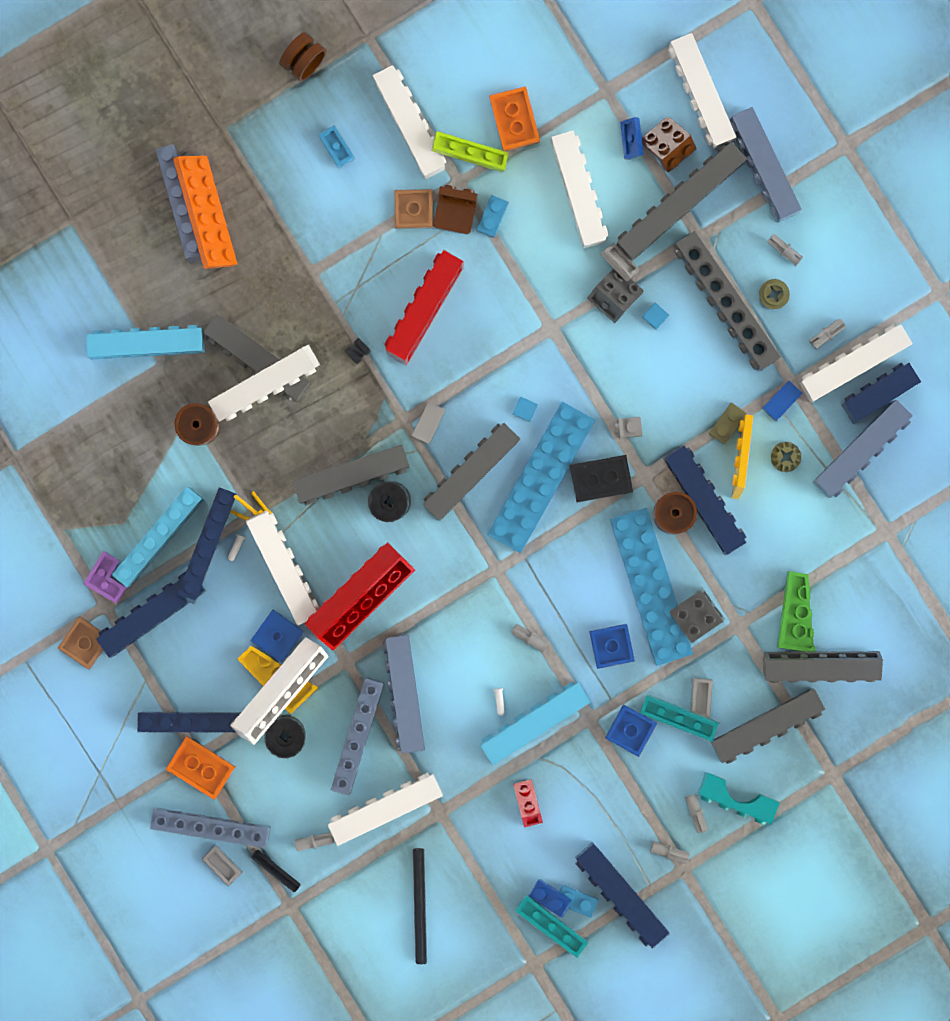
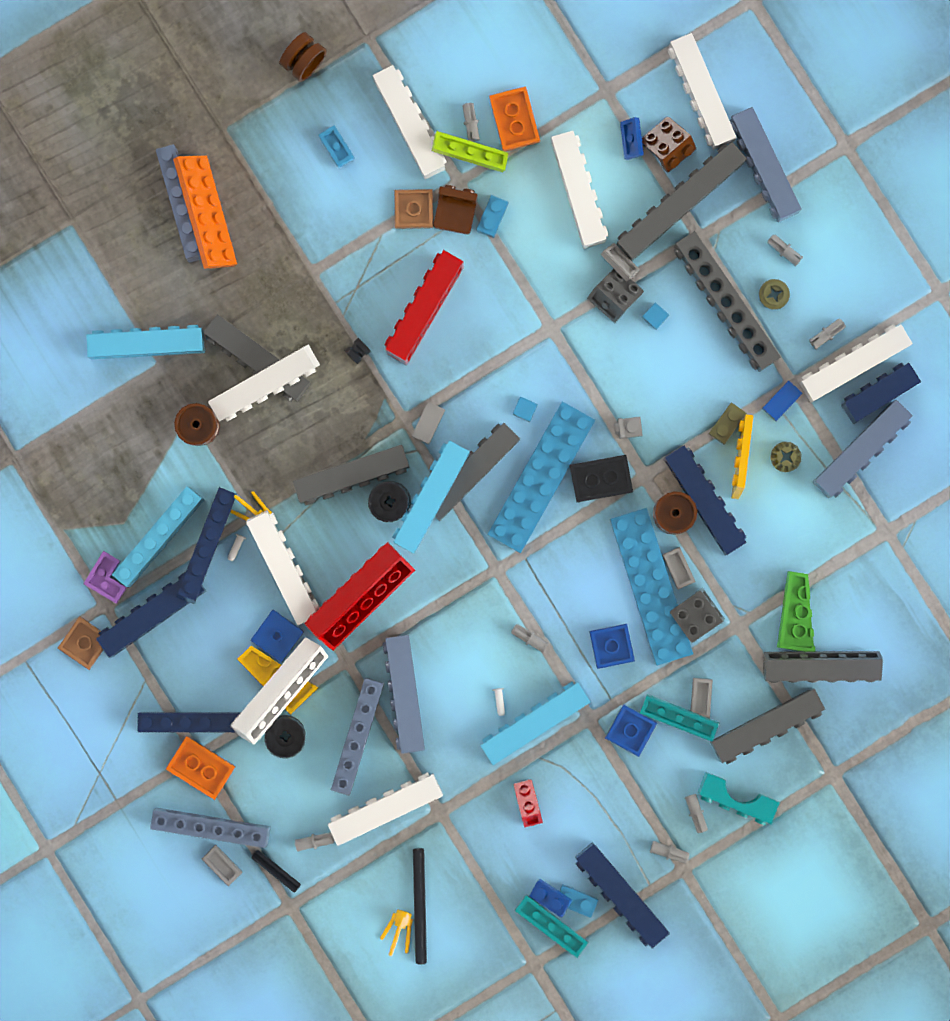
(401, 919): none -> yellow plant
(431, 497): none -> medium azure brick
(471, 122): none -> light grey axle
(678, 568): none -> light grey tile

